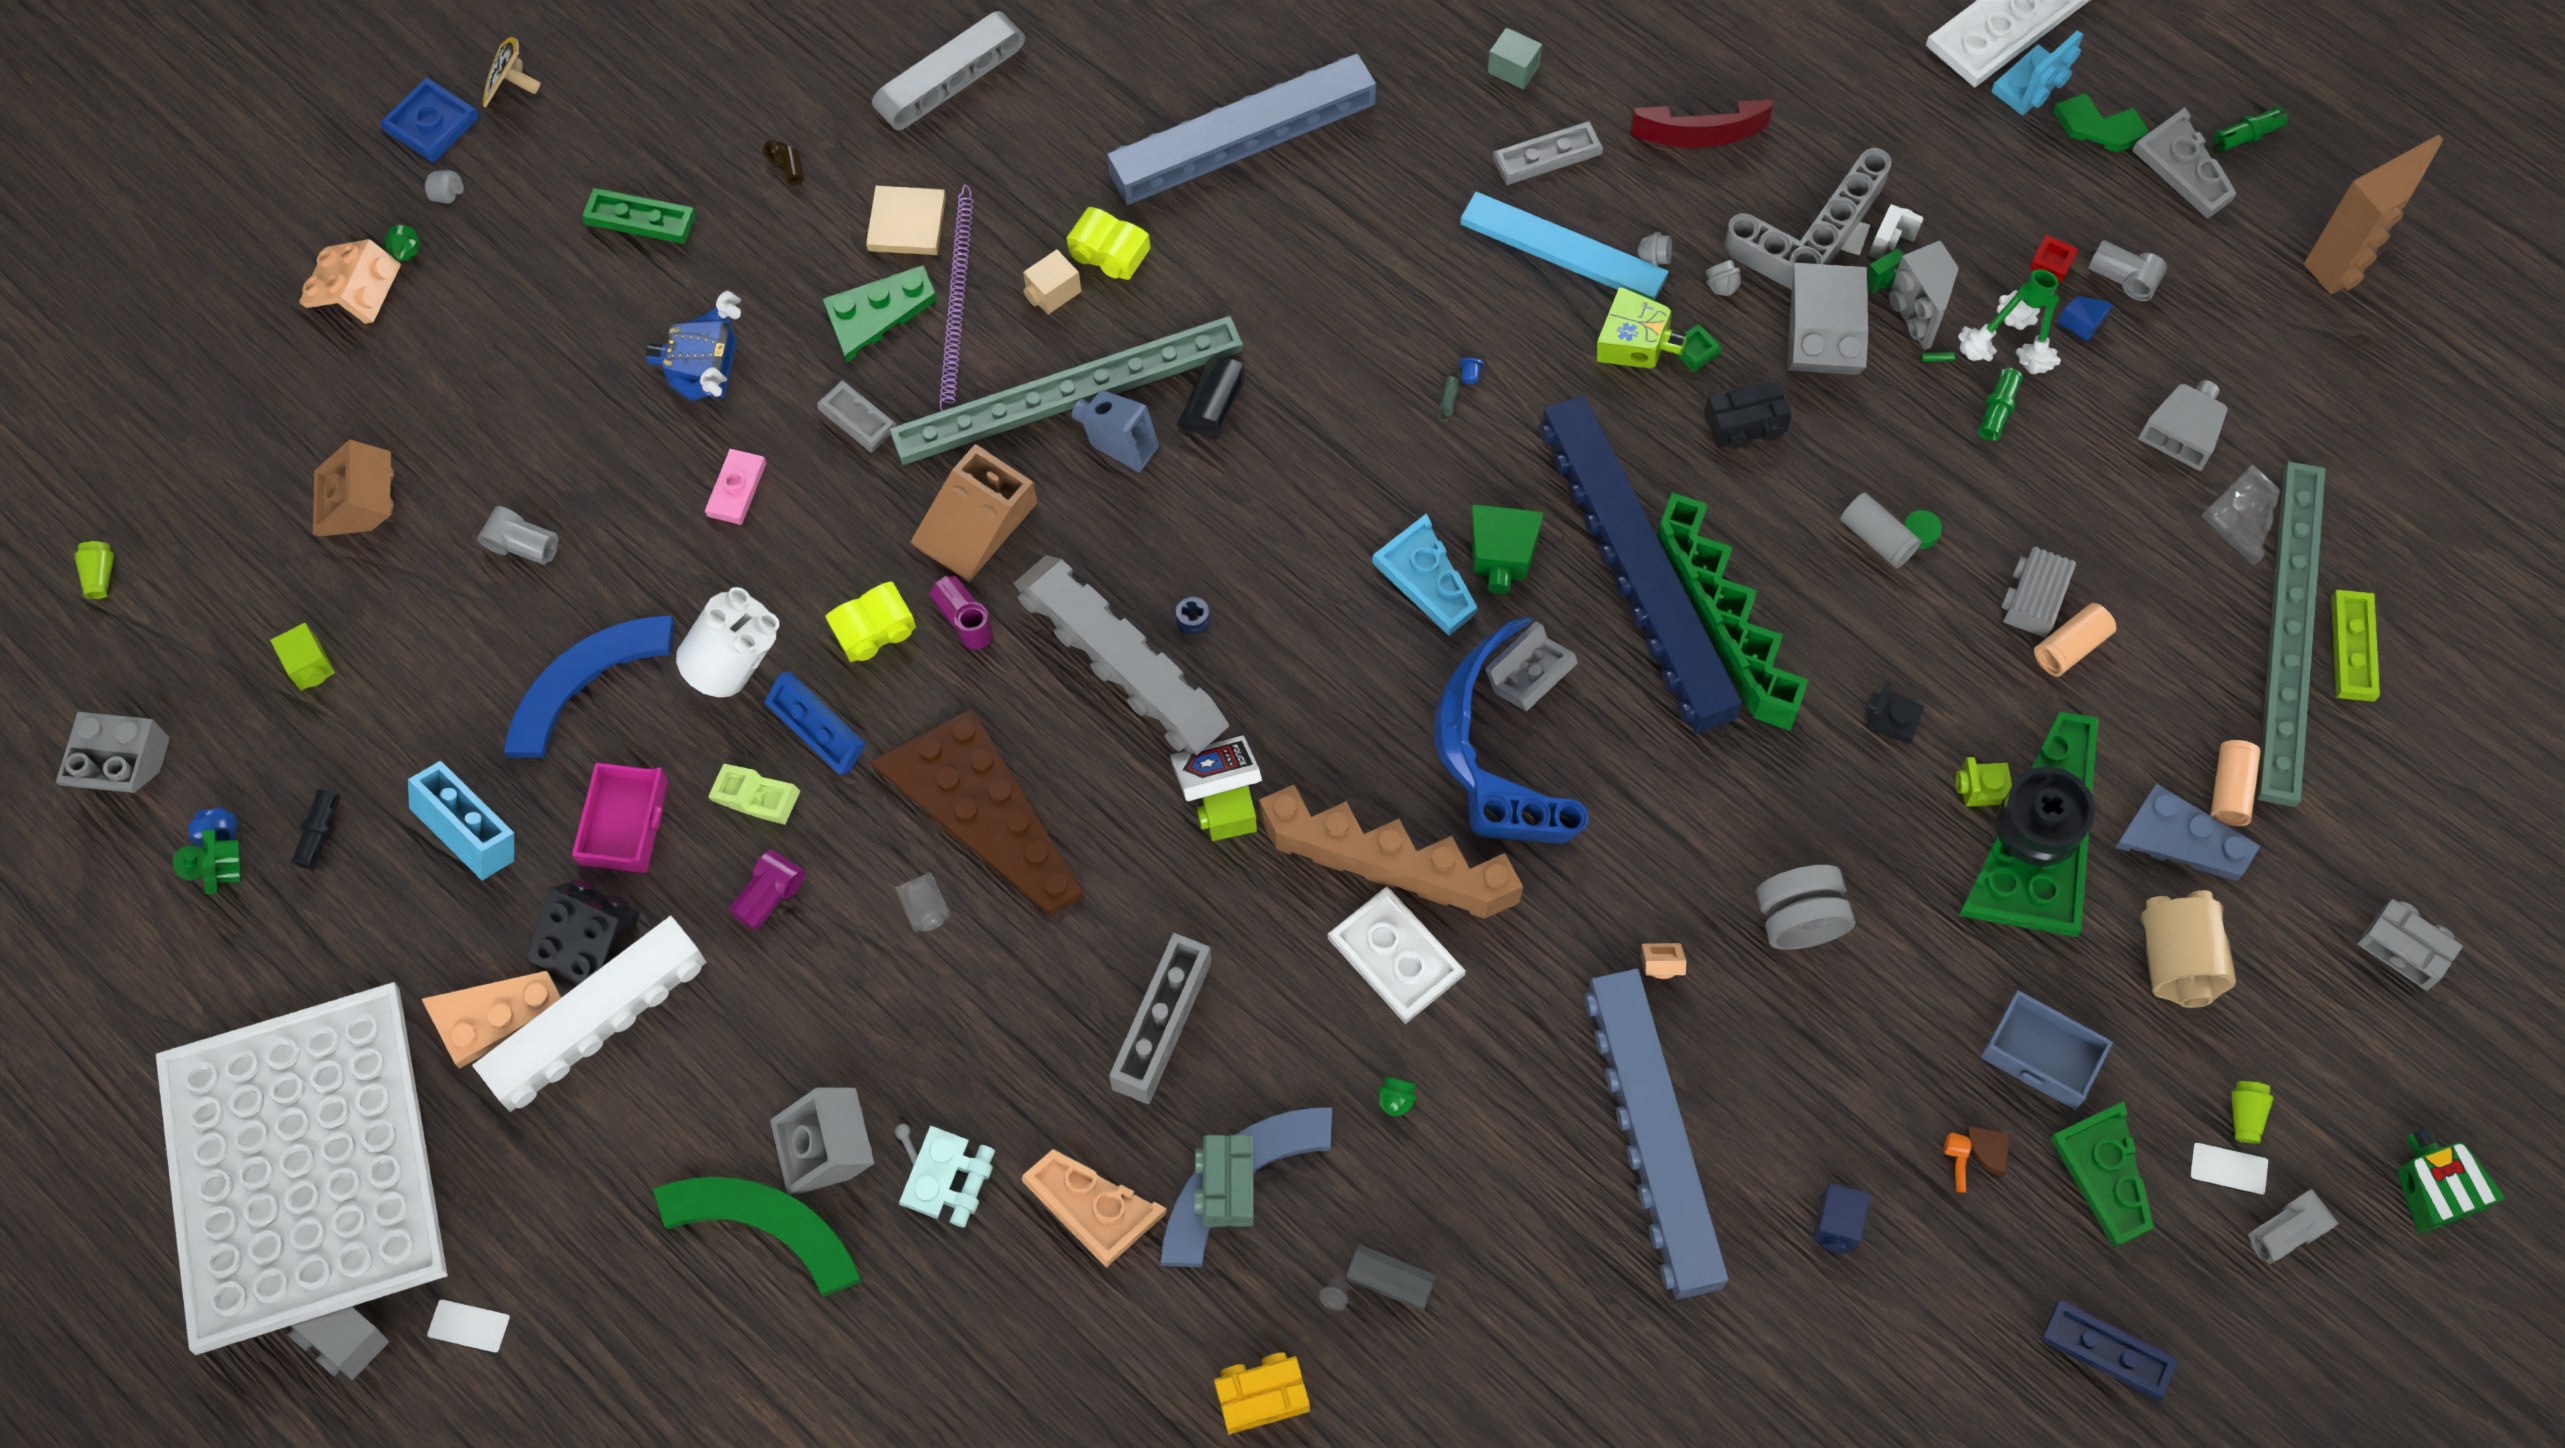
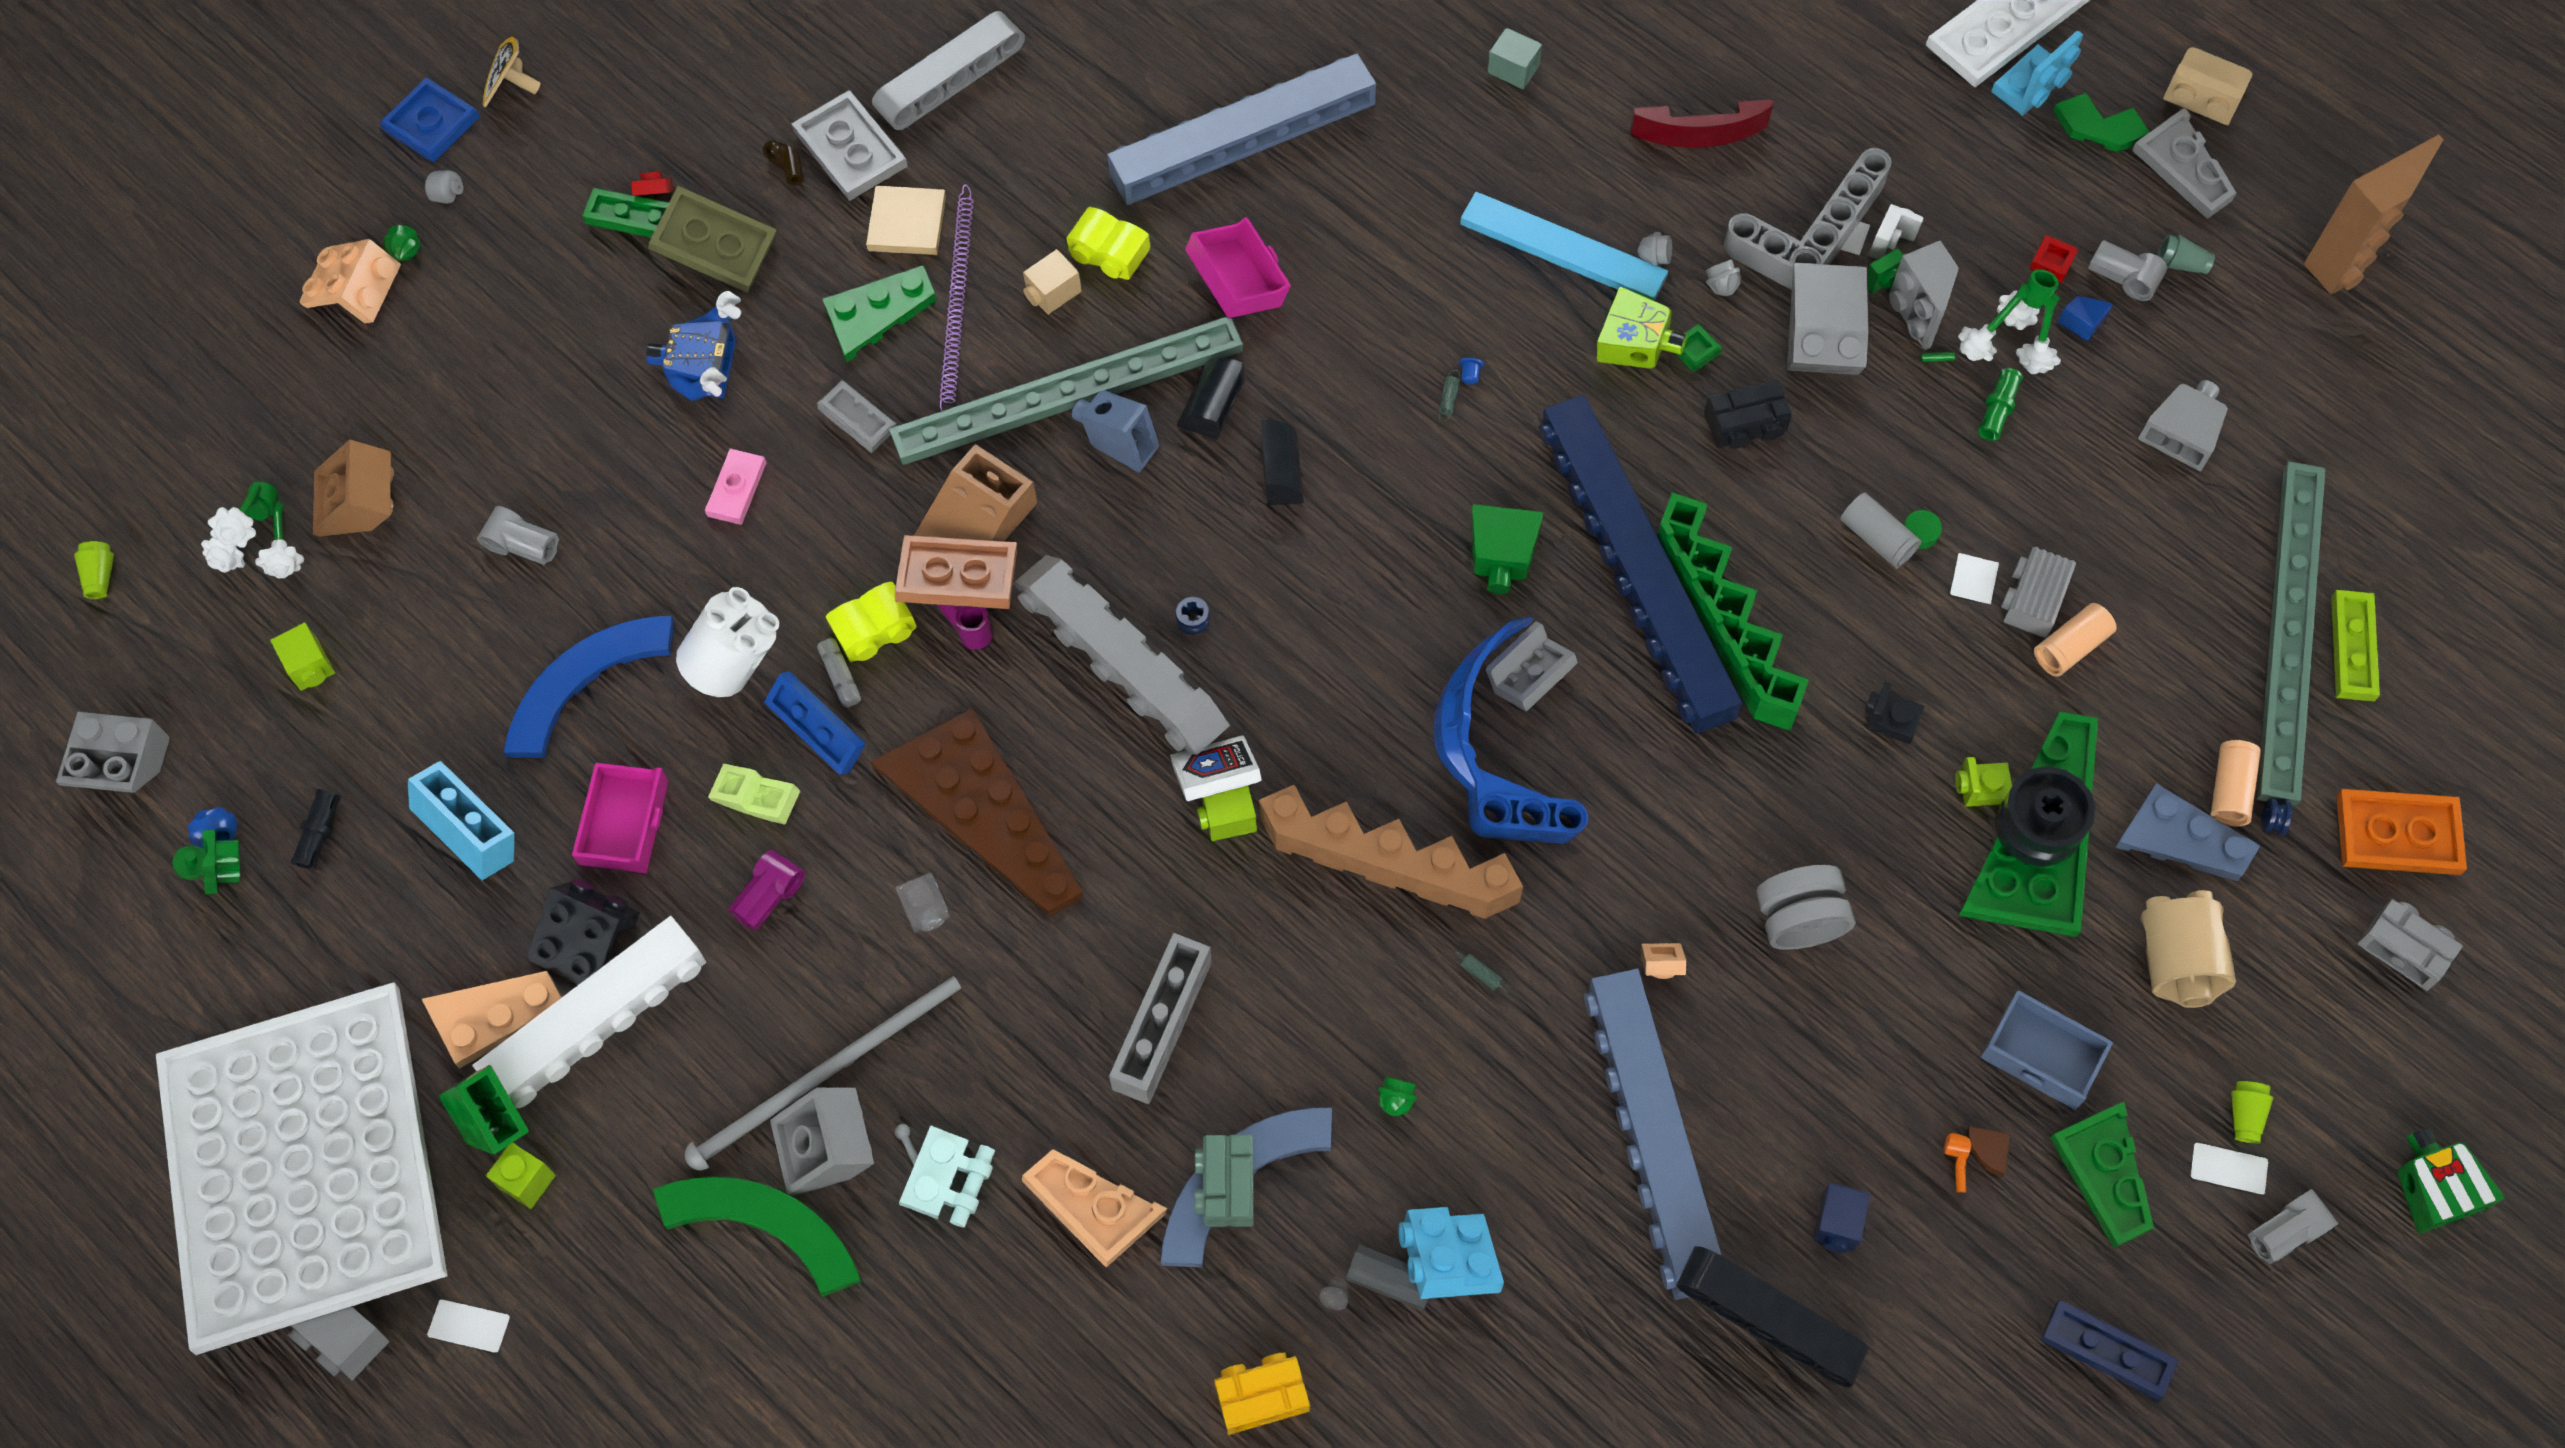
(234, 529): none -> white plant
(482, 1106): none -> green torso
(520, 1175): none -> lime brick
(651, 184): none -> red plate
(697, 1156): none -> light grey bar
(712, 239): none -> olive plate
(839, 672): none -> light grey axle
(849, 145): none -> light grey plate
(956, 572): none -> nougat plate
(1238, 268): none -> dark pink container
(1281, 463): none -> black brick
(1396, 954): white tile -> none
(1425, 575): medium azure wing -> none
(1449, 1253): none -> medium azure plate
(1481, 972): none -> sand green piece
(1547, 153): light grey tile -> none
(1772, 1316): none -> black beam
(1974, 578): none -> white sticker
(2185, 255): none -> sand green cone
(2208, 85): none -> tan bracket
(2245, 513): clear wing -> none
(2250, 129): green pin -> none
(2276, 817): none -> dark blue bush
(2401, 832): none -> orange plate

